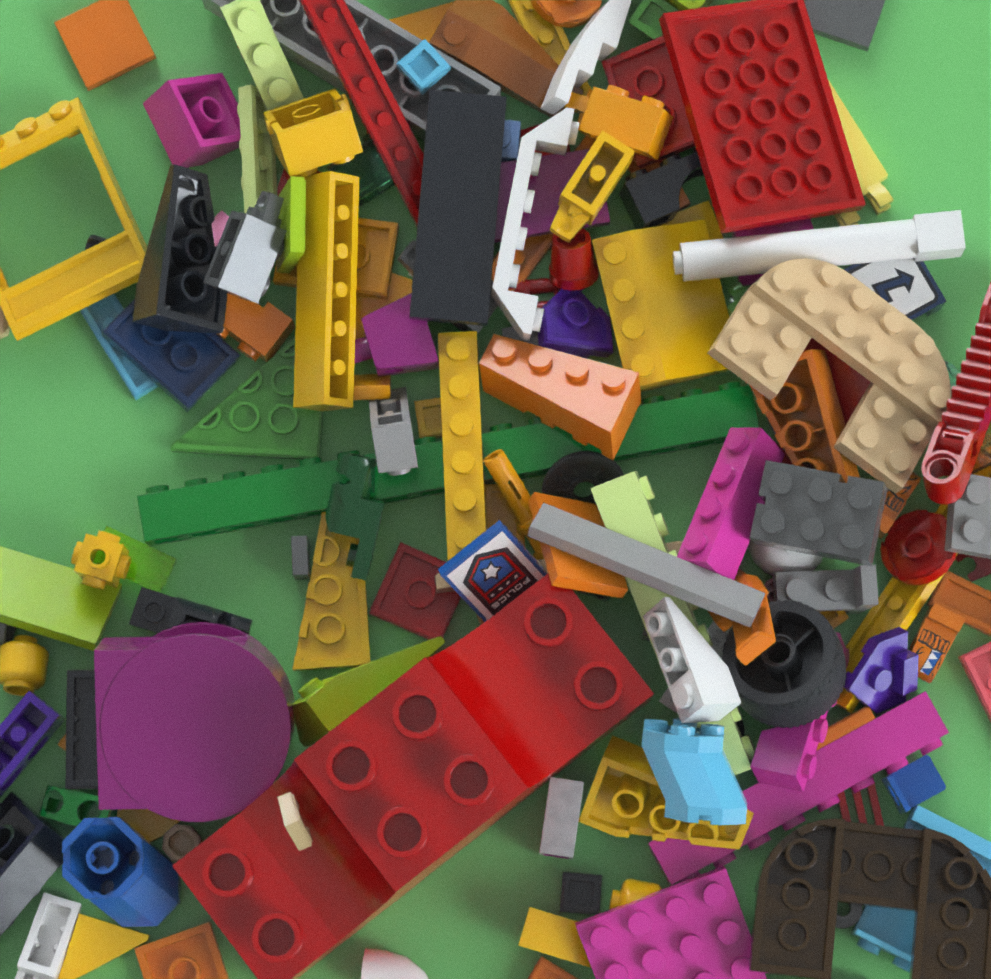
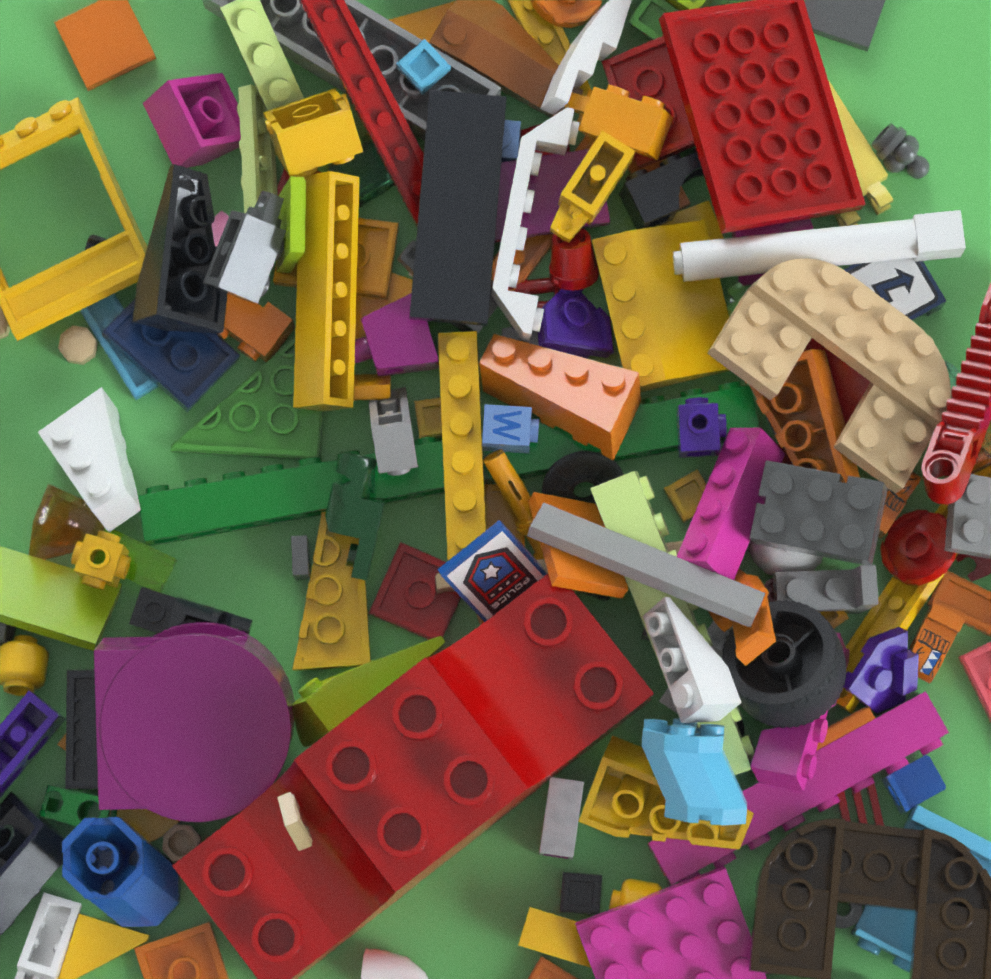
(61, 524): none -> clear orange slope
(78, 345): none -> tan tile
(94, 457): none -> white wedge
(509, 428): none -> medium blue brick
(686, 494): none -> yellow tile
(699, 428): none -> dark purple brick
(900, 151): none -> dark grey piece

